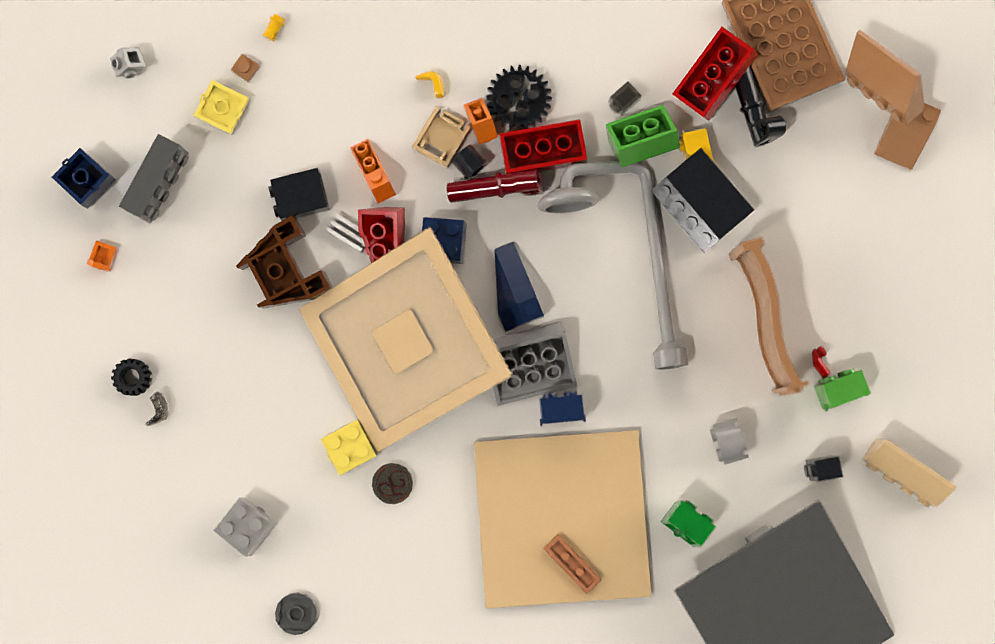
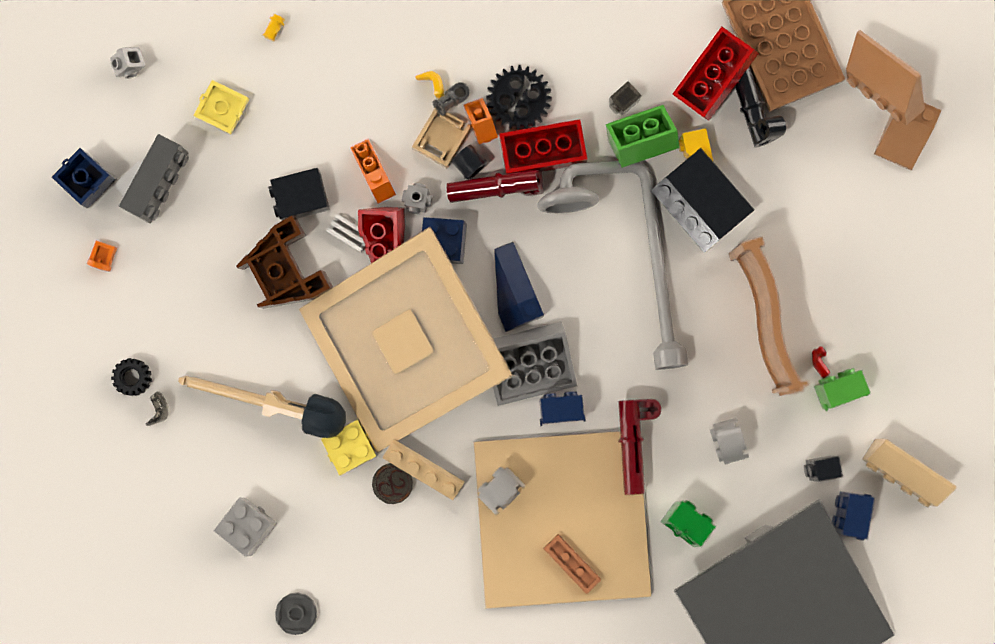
(245, 68): medium nougat plate -> none
(320, 417): none -> piece
(420, 205): none -> light grey brick
(423, 469): none -> tan plate
(451, 97): none -> dark grey connector
(500, 490): none -> light grey brick
(632, 441): none -> dark red piece
(853, 514): none -> dark blue brick

